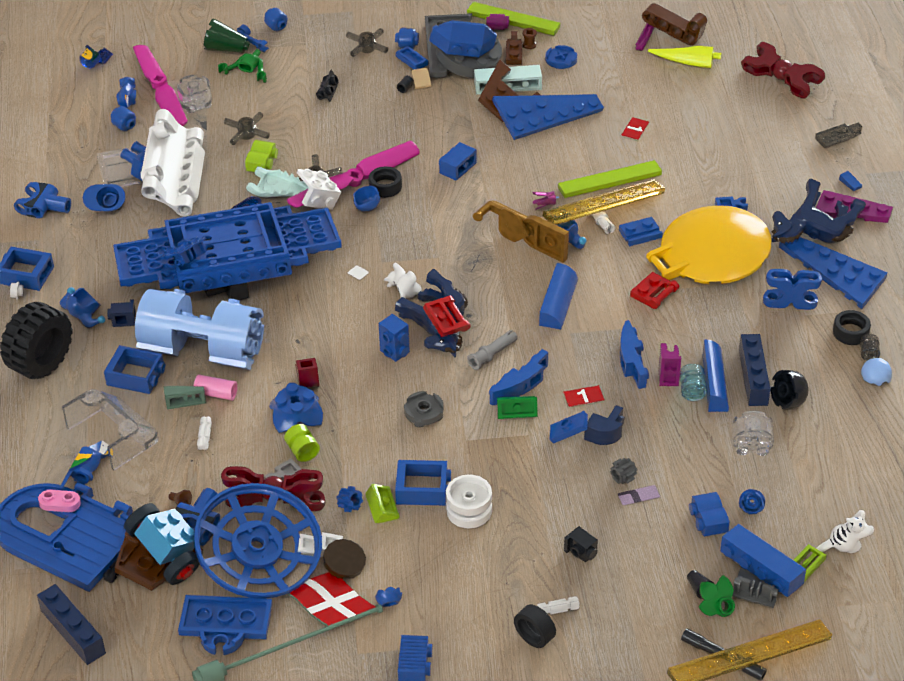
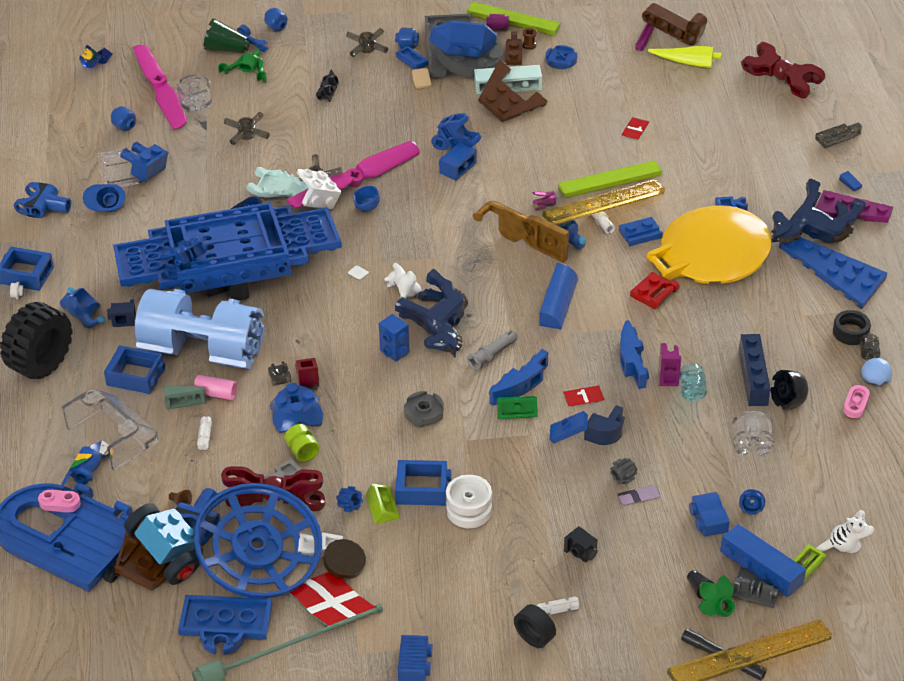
(71, 624): dark blue brick -> none
(127, 93): blue animal -> none
(173, 163): white panel -> none
(261, 155): lime brick -> none
(279, 374): none -> clear smoke tile
(386, 173): black tyre -> none
(388, 597): blue plate -> none
(405, 84): black hinge -> none
(442, 319): red plate -> none
(452, 131): none -> blue piece
(540, 112): blue wing -> none
(715, 377): blue brick -> none
(792, 289): blue piece -> none
(856, 401): none -> bright pink plate

